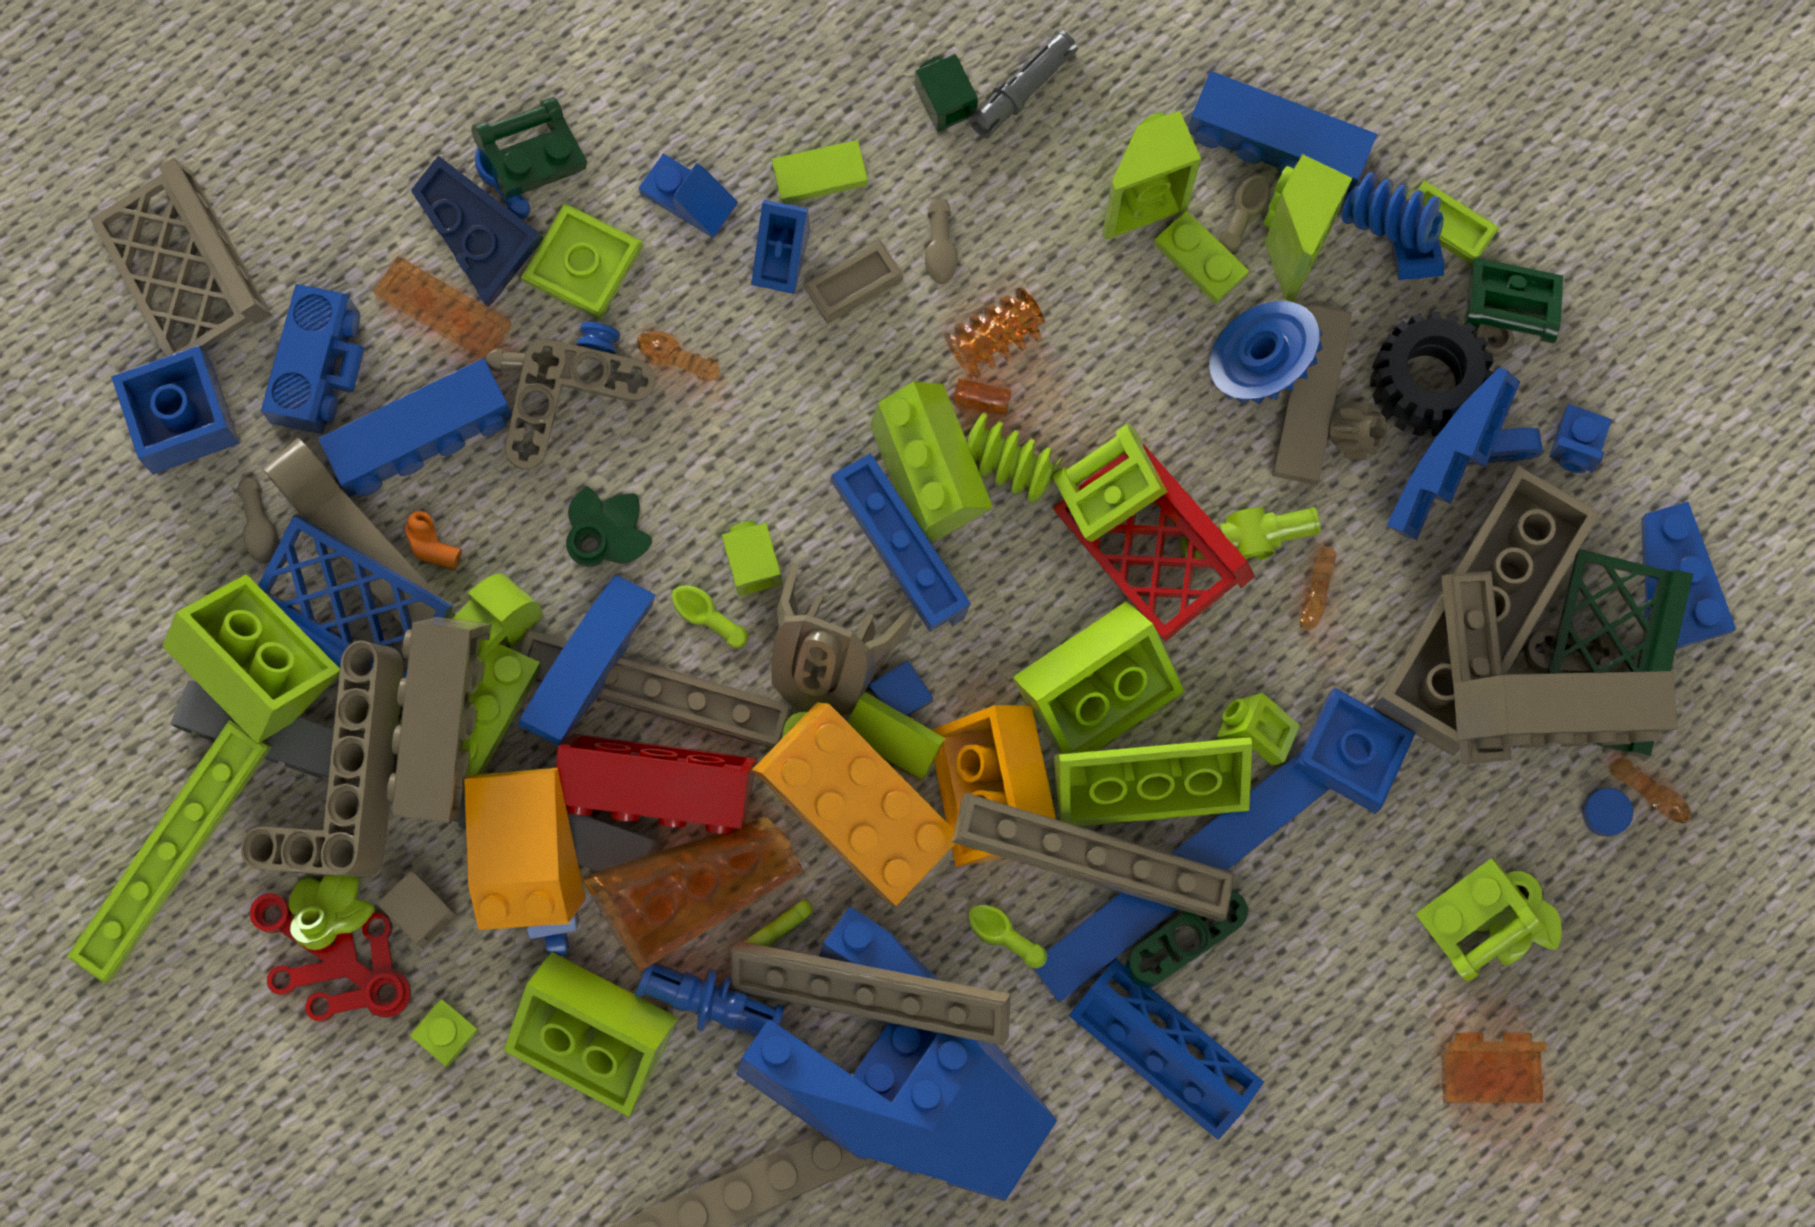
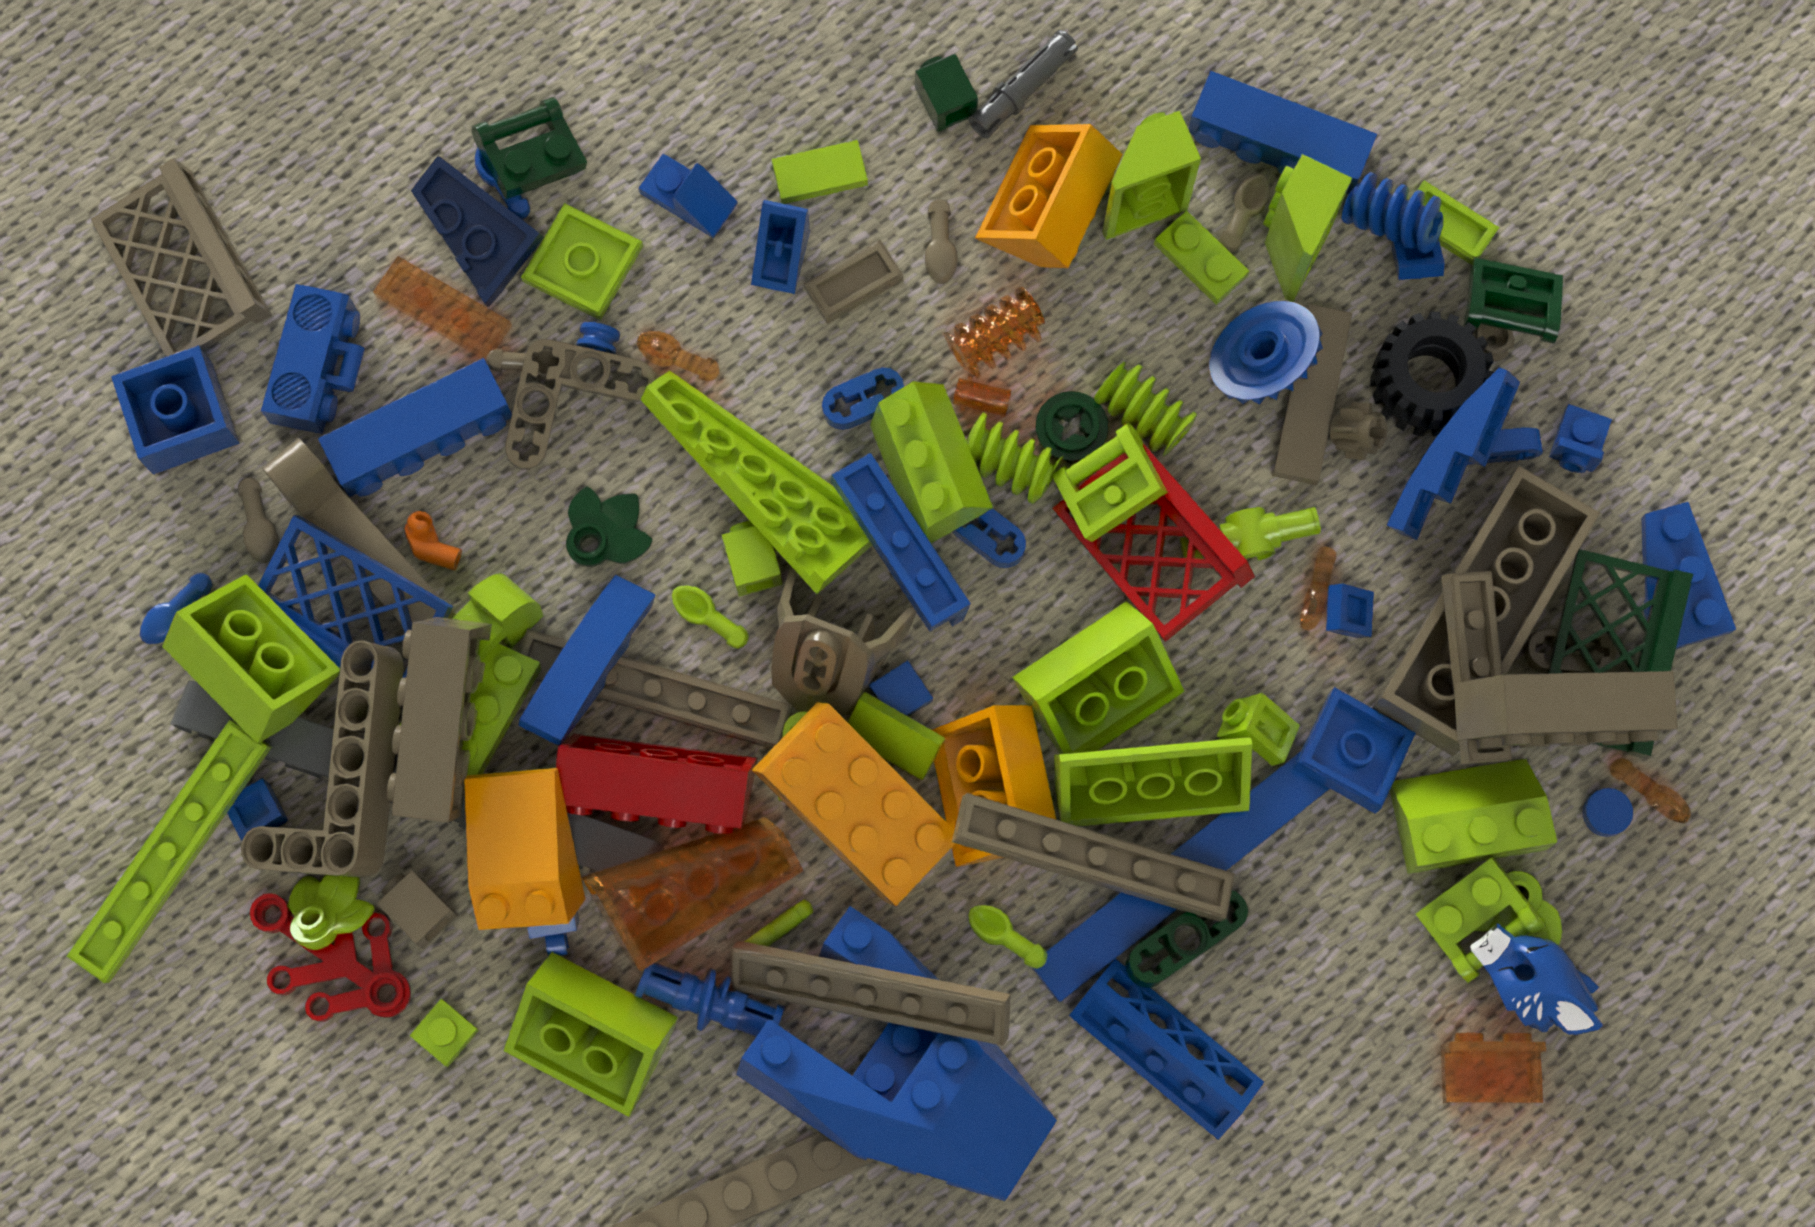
(159, 618): none -> blue piece
(256, 808): none -> blue plate
(772, 489): none -> lime wing
(858, 389): none -> blue beam
(986, 546): none -> blue beam
(1050, 194): none -> light orange slope
(1066, 407): none -> dark green gear
(1145, 408): none -> lime piece
(1349, 611): none -> blue plate
(1471, 815): none -> lime slope
(1538, 981): none -> blue piece

